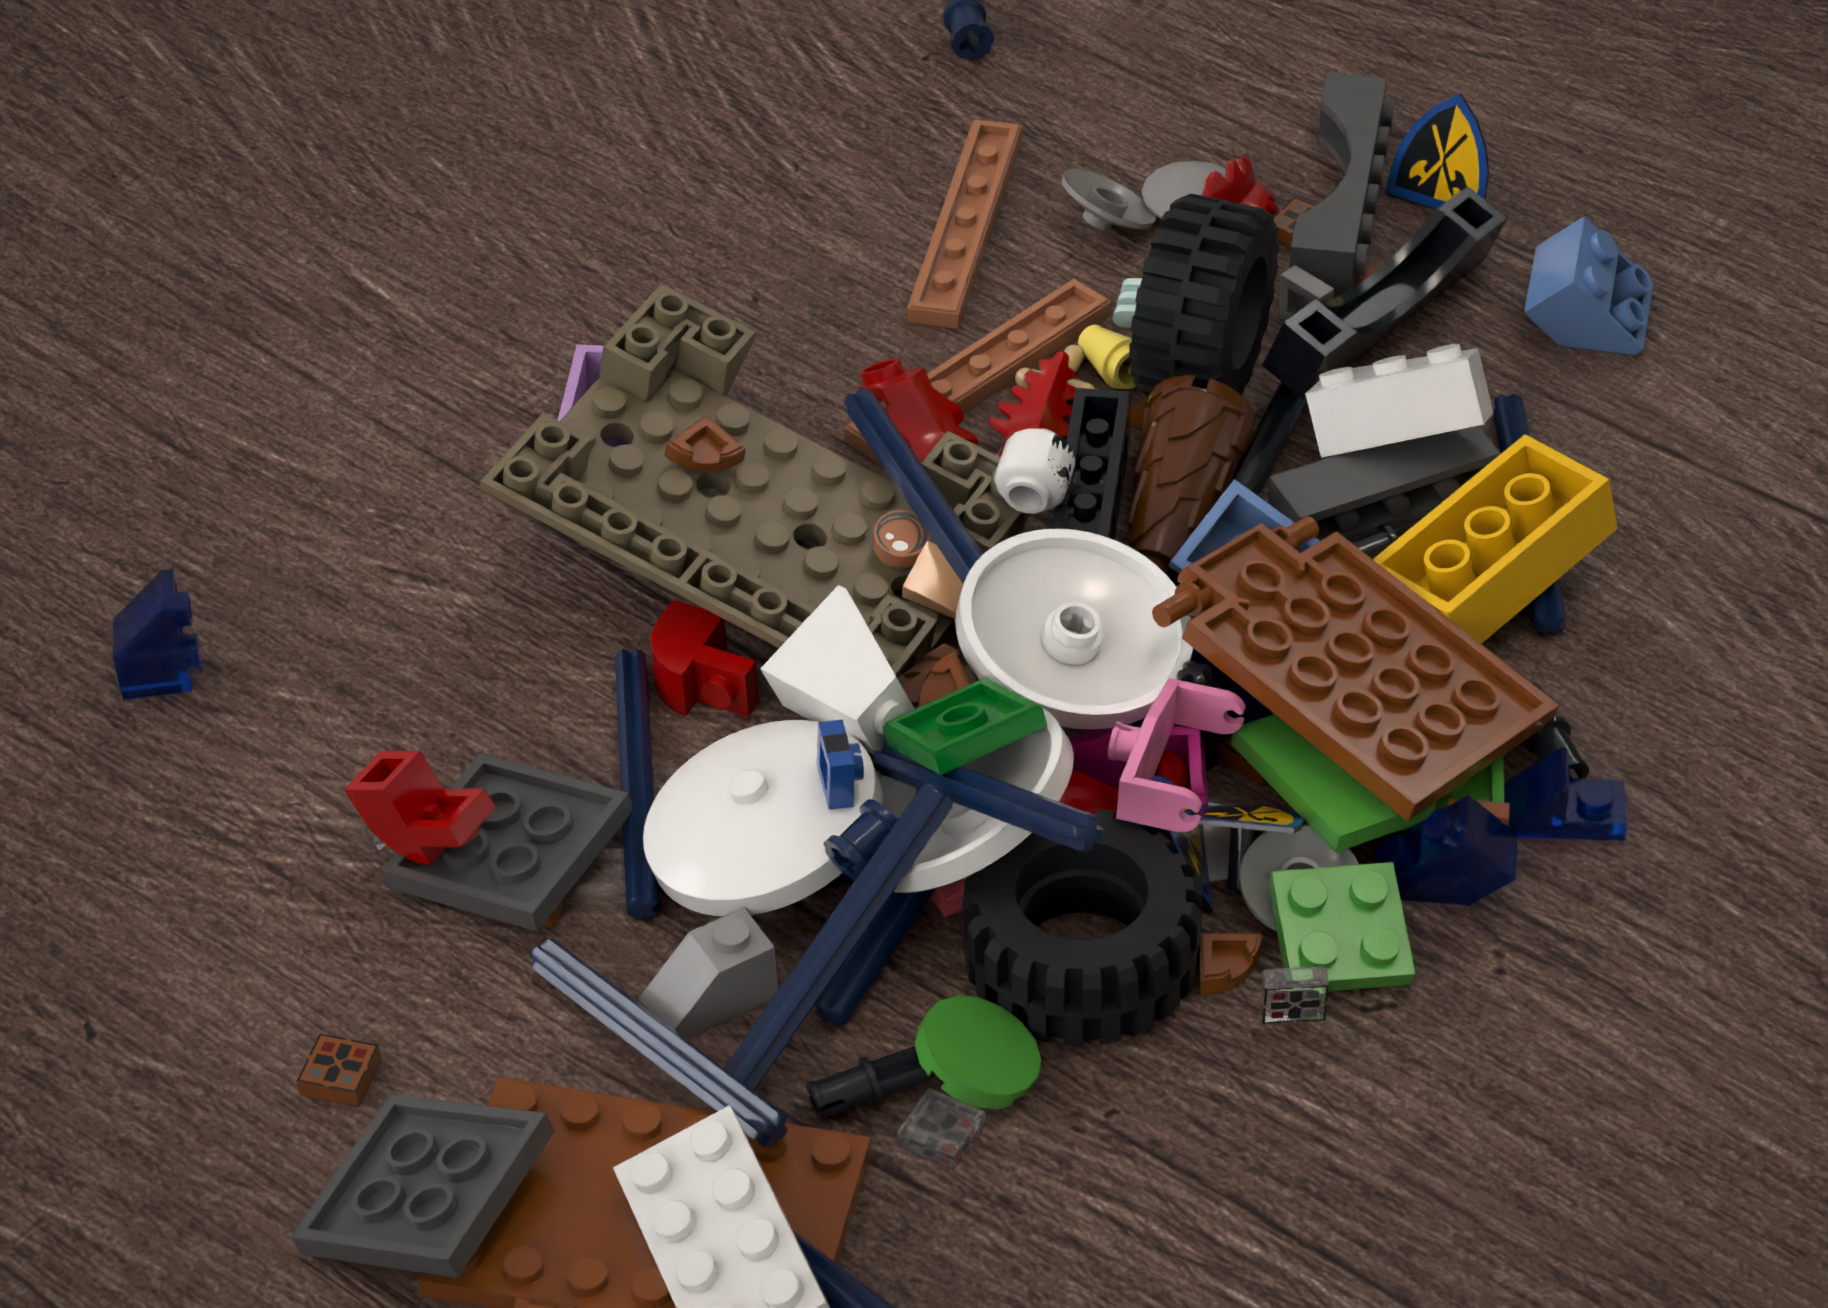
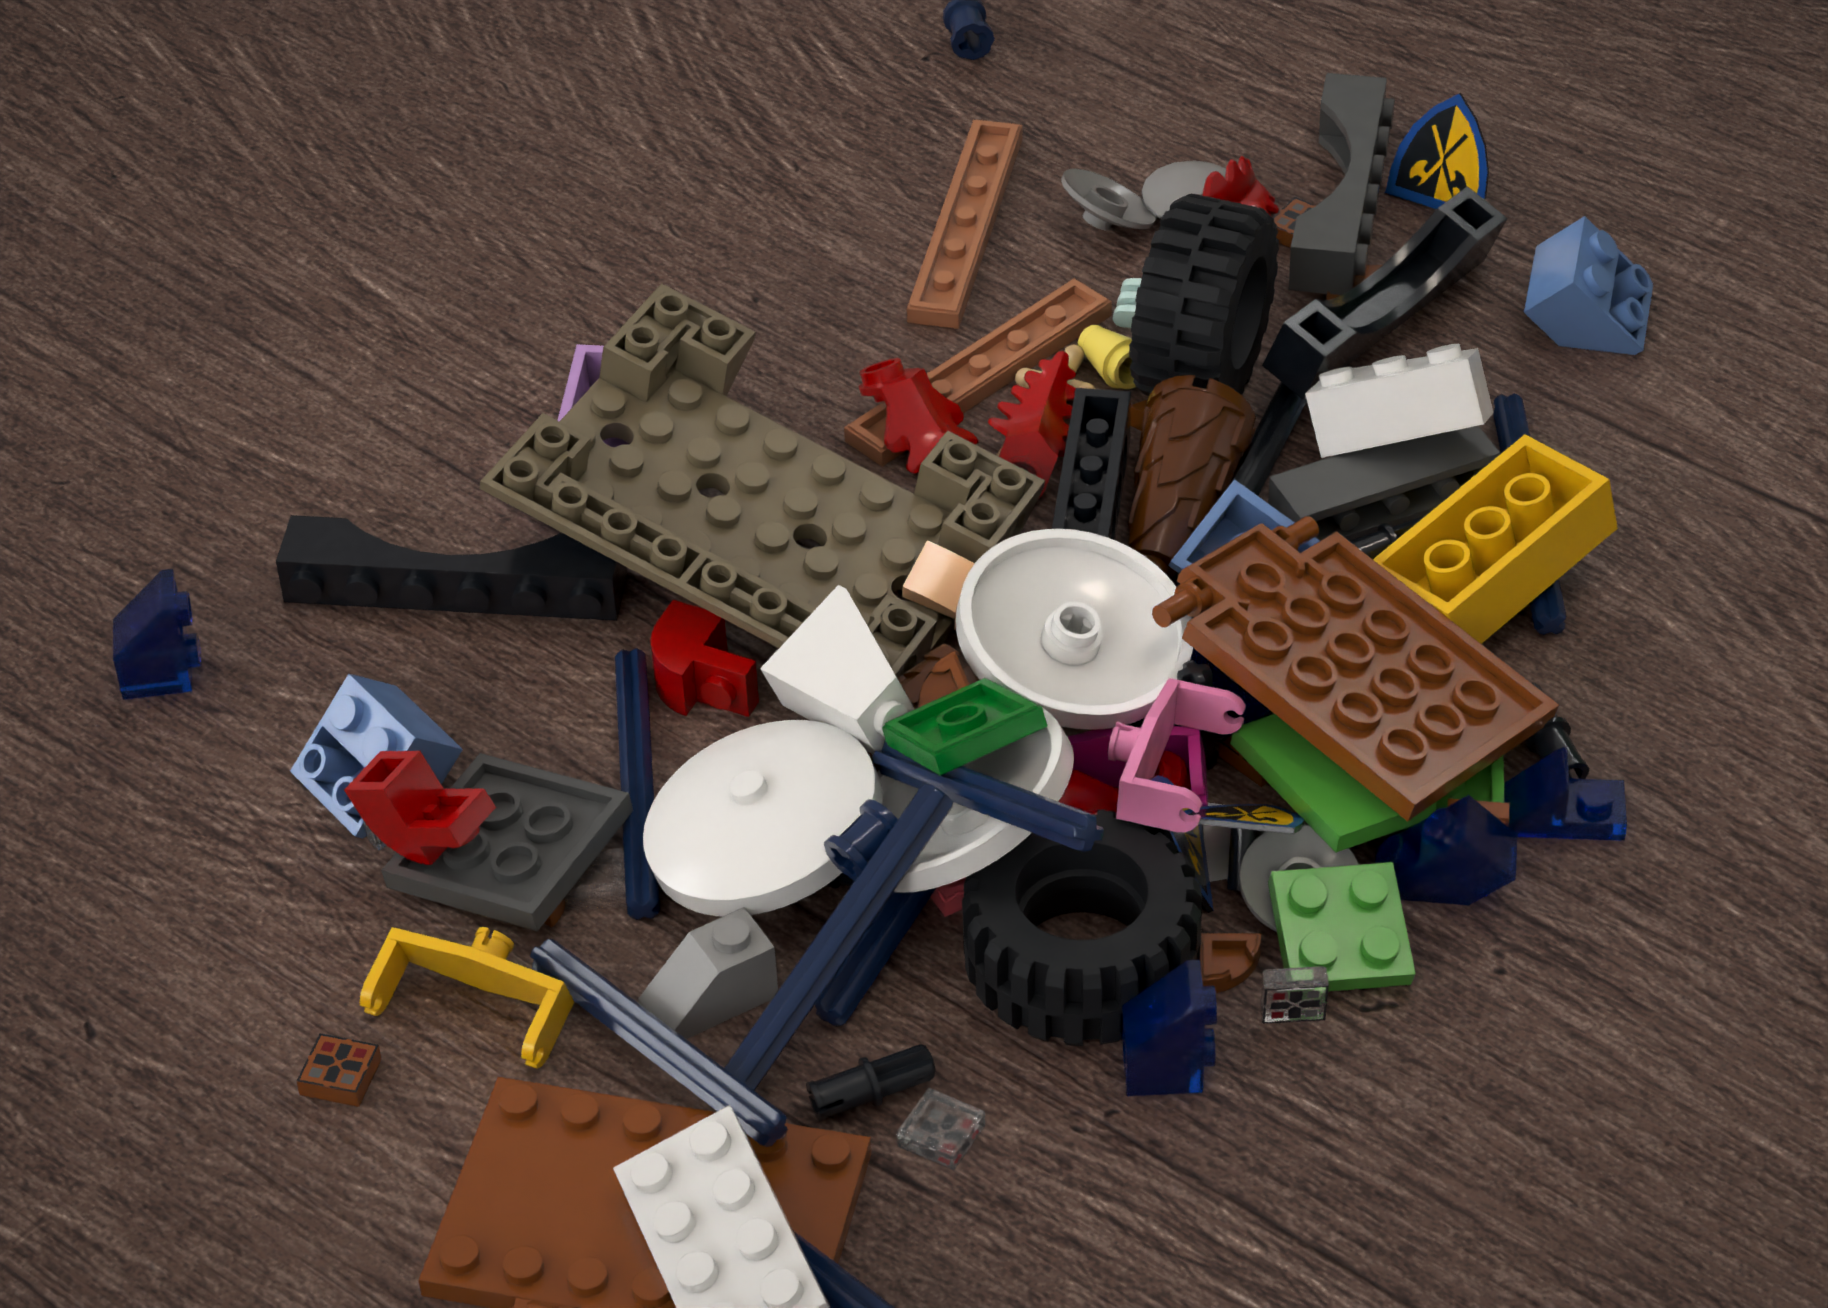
(342, 565): none -> black arch
(357, 726): none -> medium blue slope
(423, 1185): dark grey plate -> none
(480, 966): none -> yellow piece
(705, 447): dark orange tile -> none
(838, 764): blue plate -> none
(899, 538): nougat tile -> none
(913, 481): dark blue axle -> none
(978, 1051): bright green tile -> none
(1034, 470): white head -> none
(1167, 1034): none -> clear blue slope
(1299, 289): light grey plate -> none

